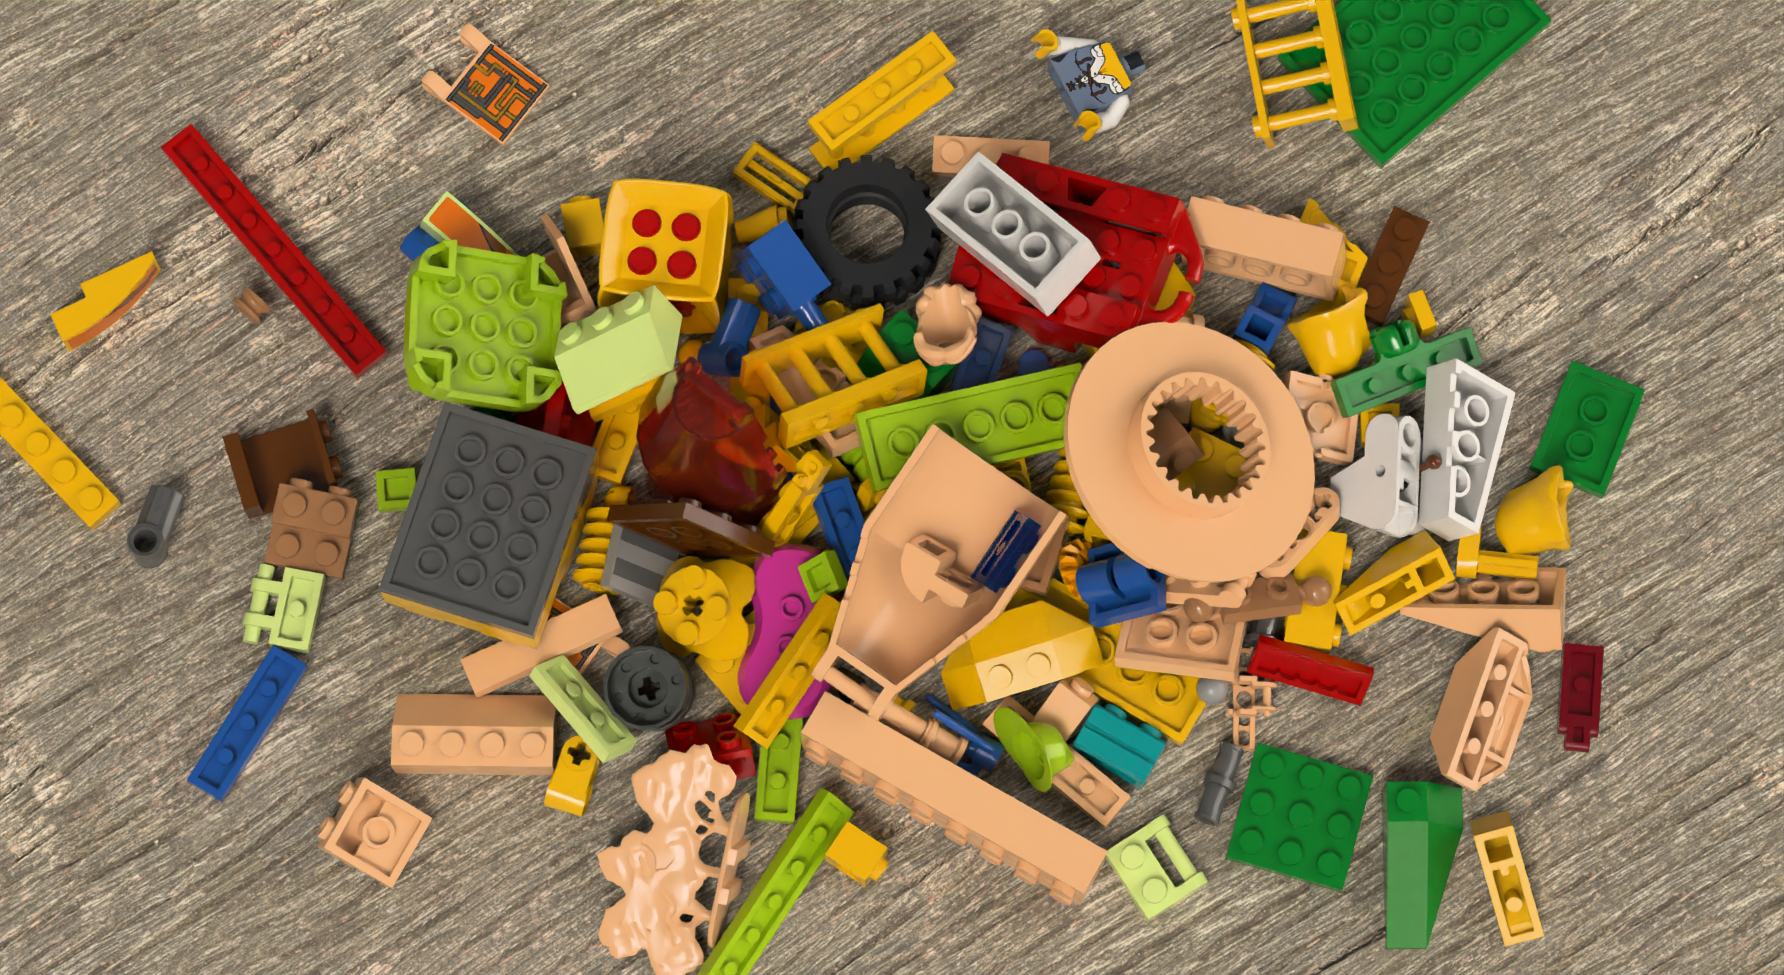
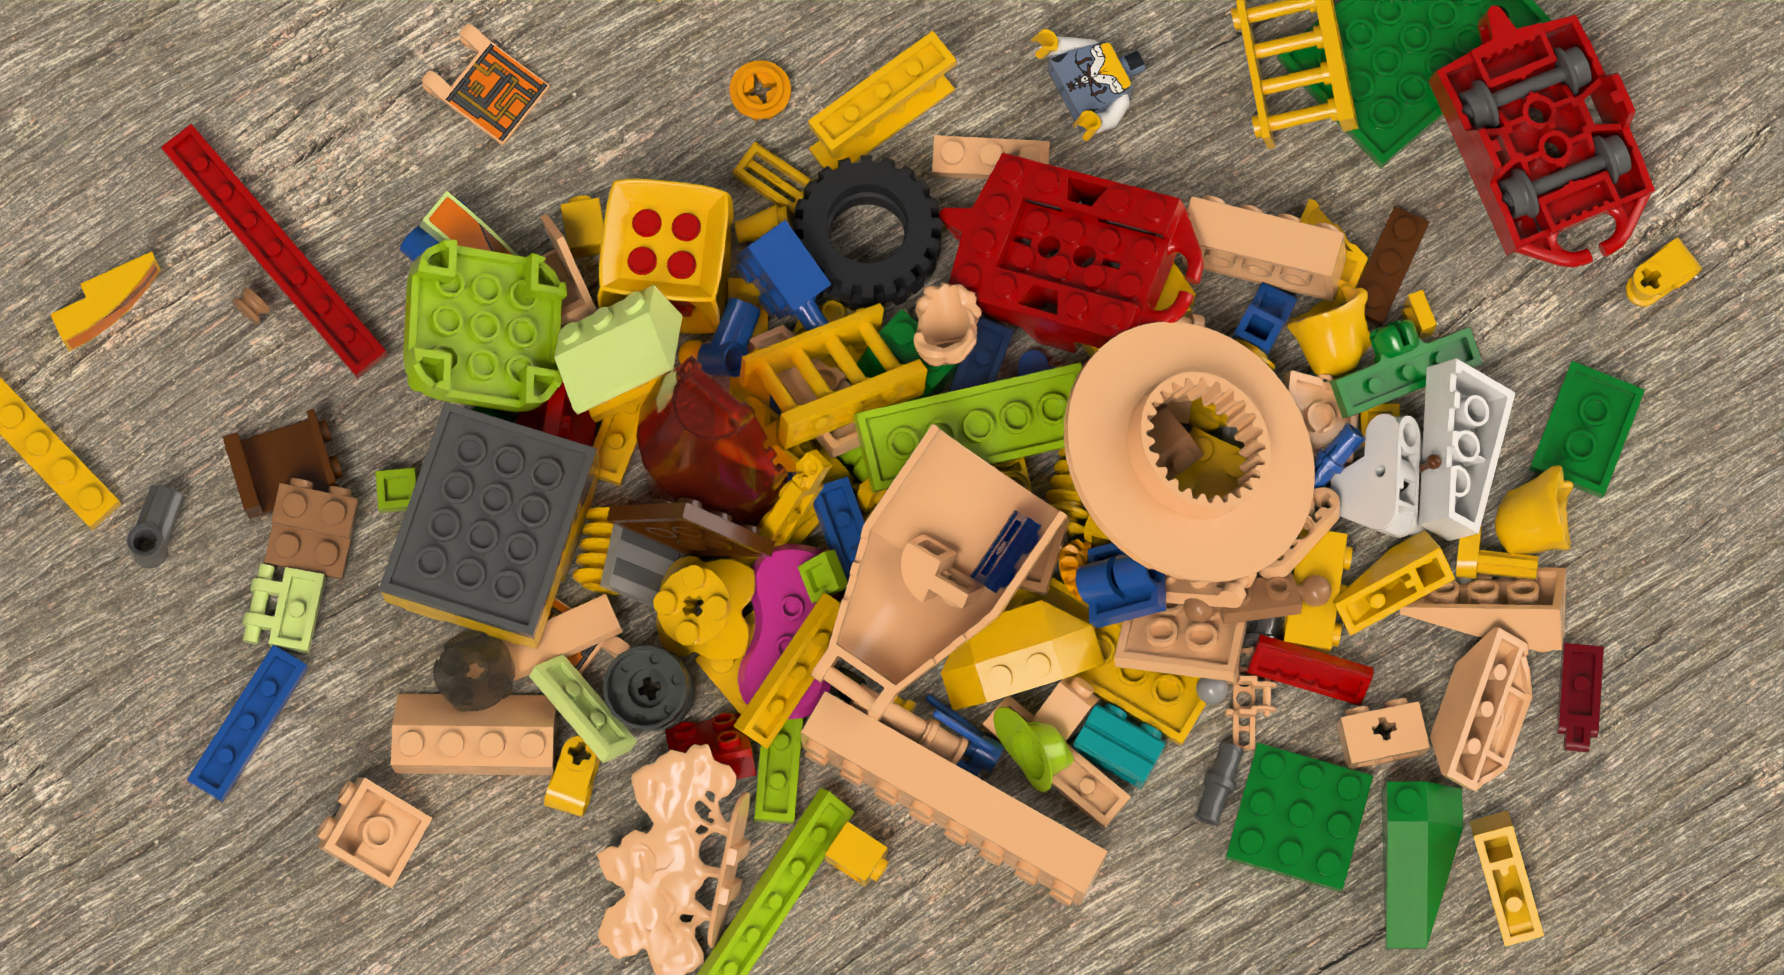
(492, 684): none -> clear smoke plate
(619, 495): yellow hinge -> none
(769, 76): none -> light orange gear
(1013, 233): white brick -> none
(1145, 876): yellowish green plate -> none
(1333, 457): none -> blue pin
(1365, 749): none -> light nougat brick
(1494, 134): none -> red piece
(1665, 270): none -> yellow piece

